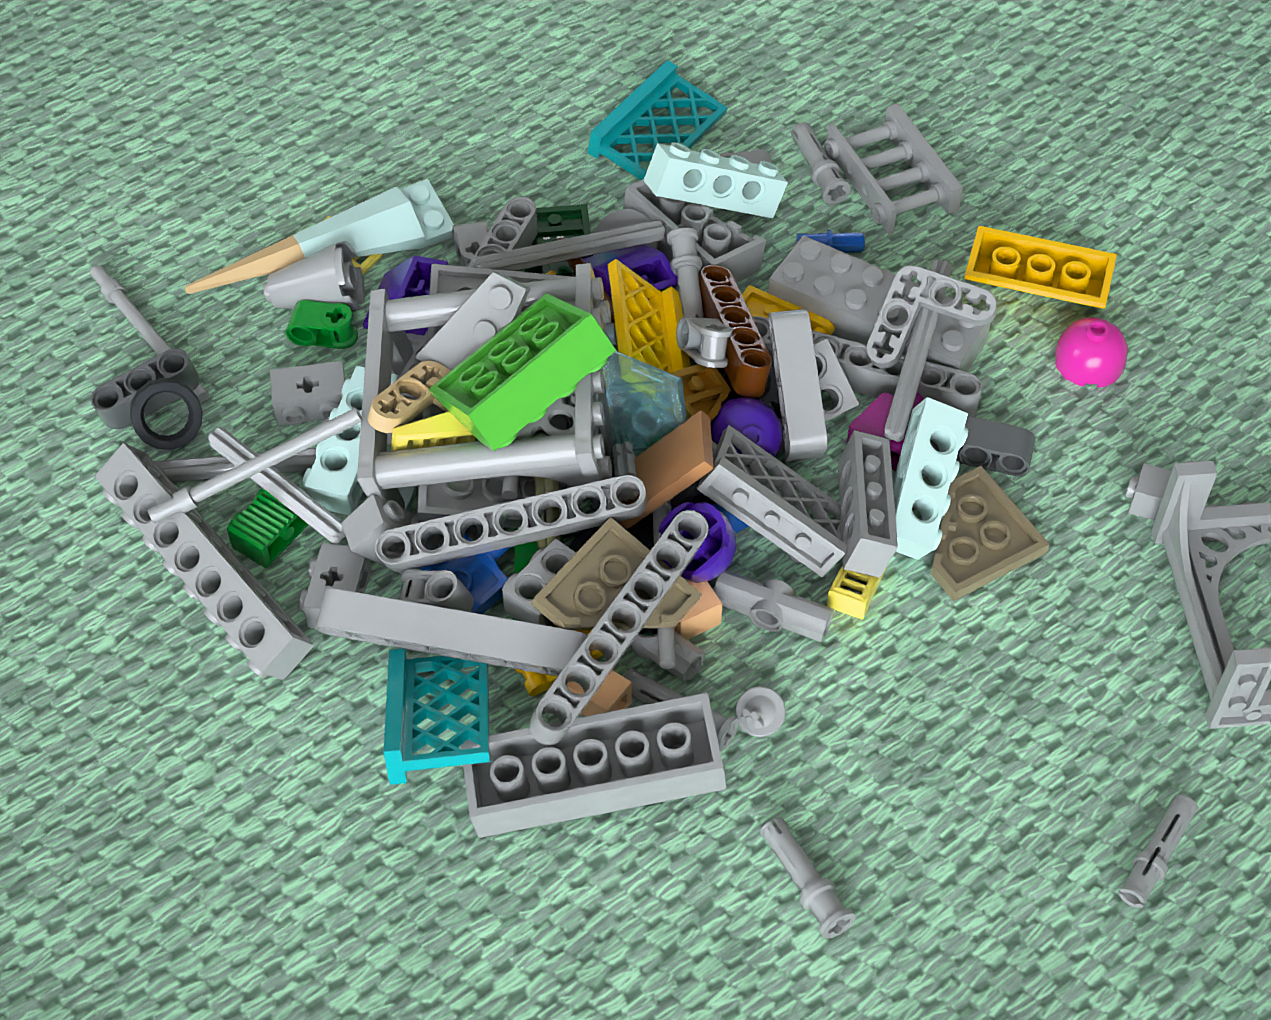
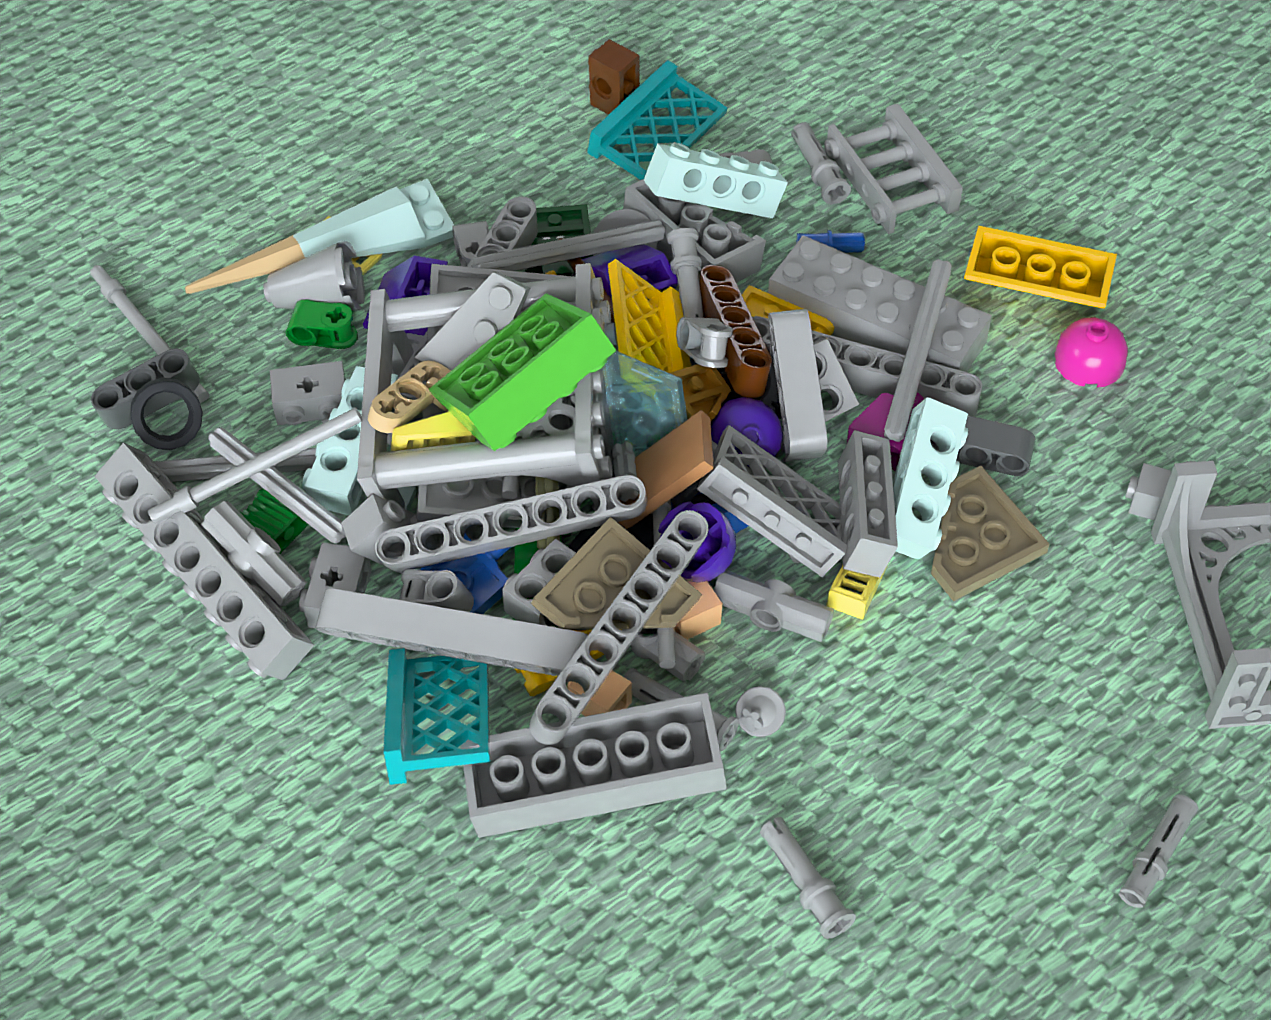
(254, 553): none -> light grey piece
(612, 75): none -> reddish brown brick
(924, 297): light grey beam -> none

